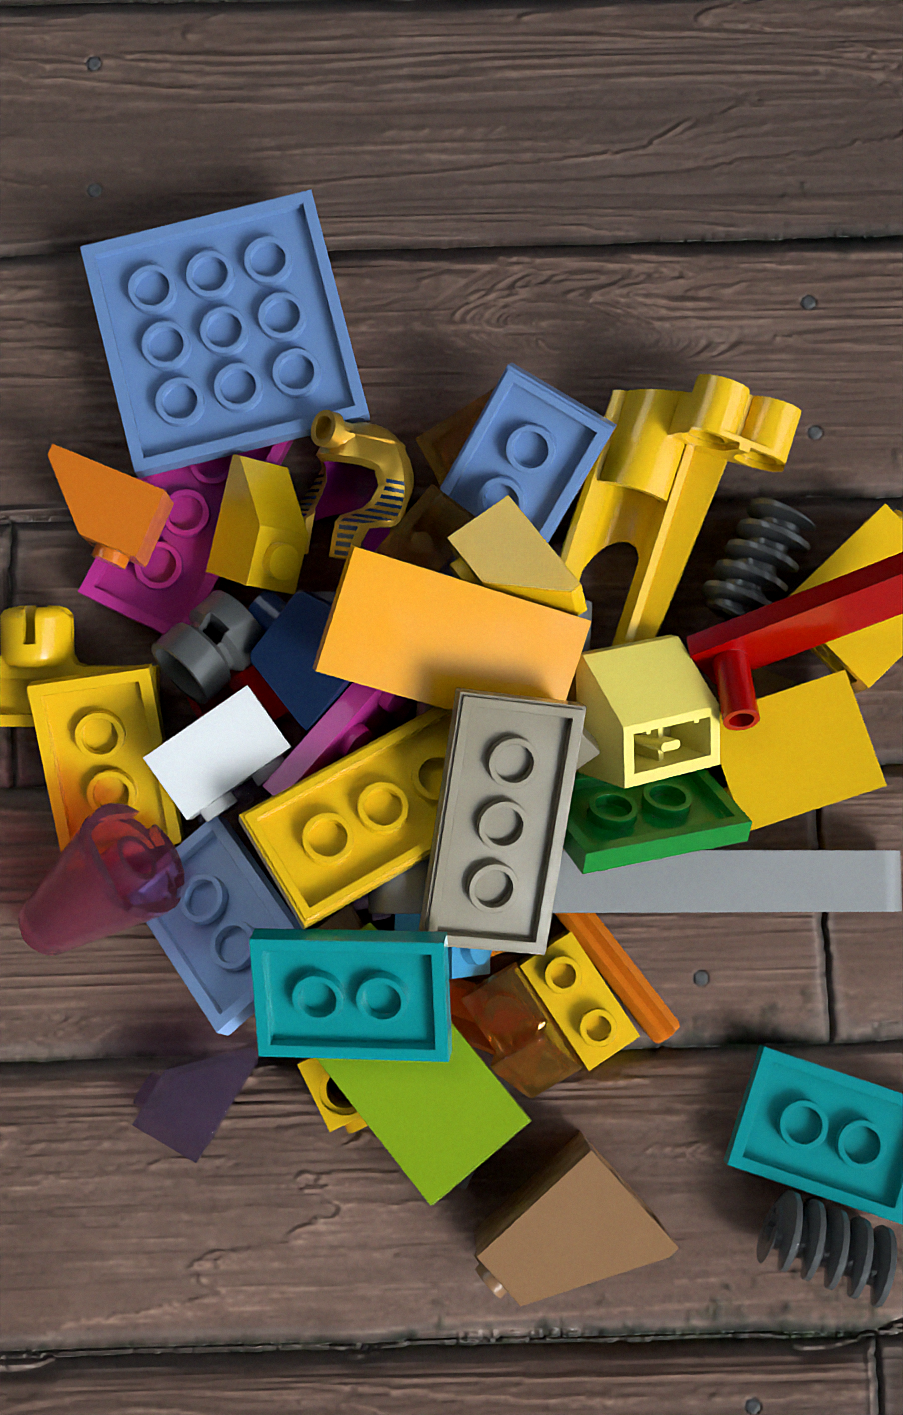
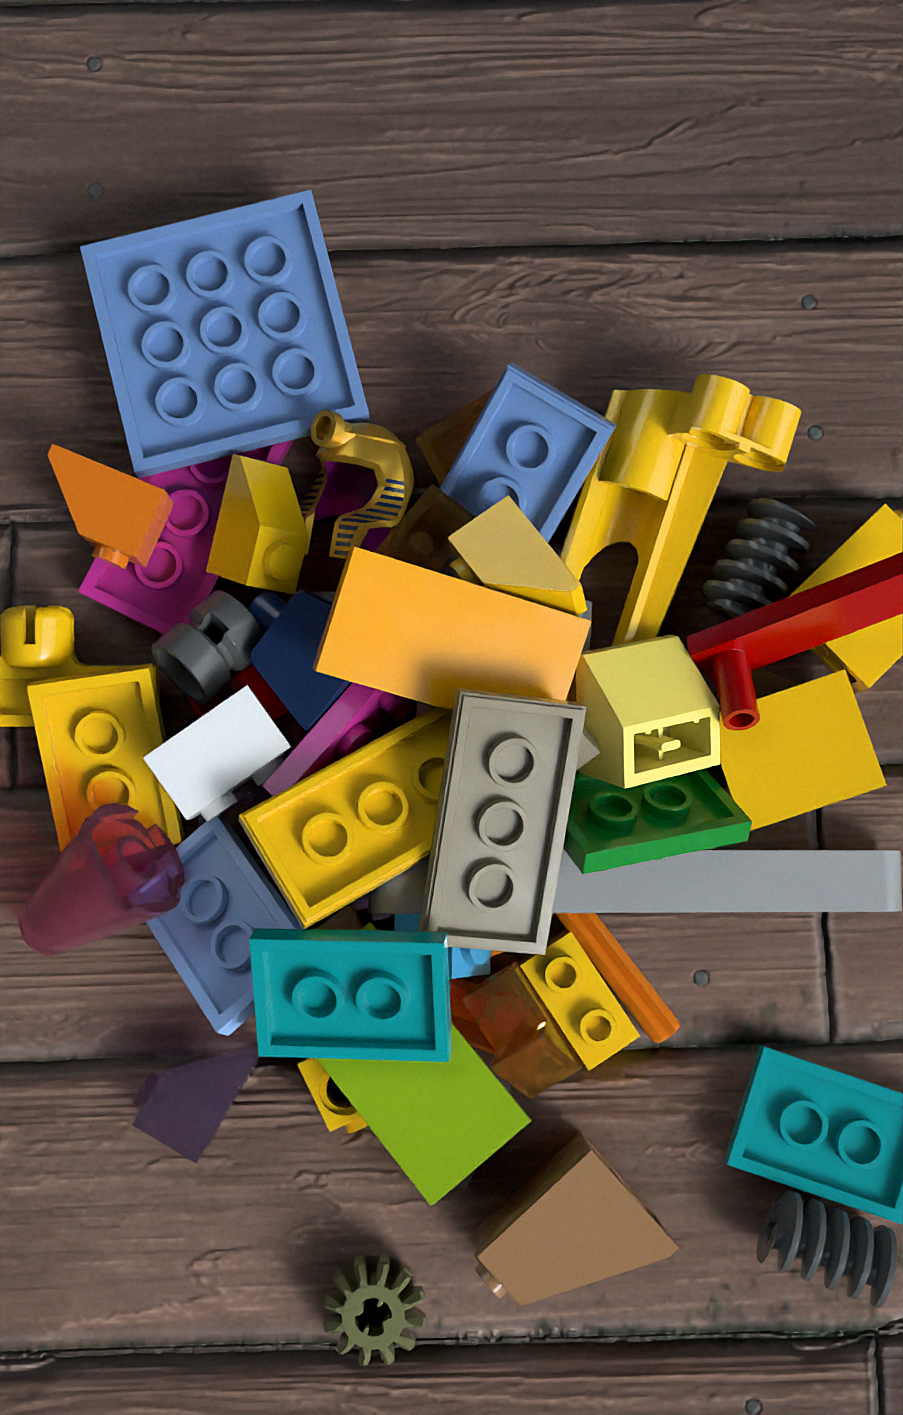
(360, 1329): none -> olive gear

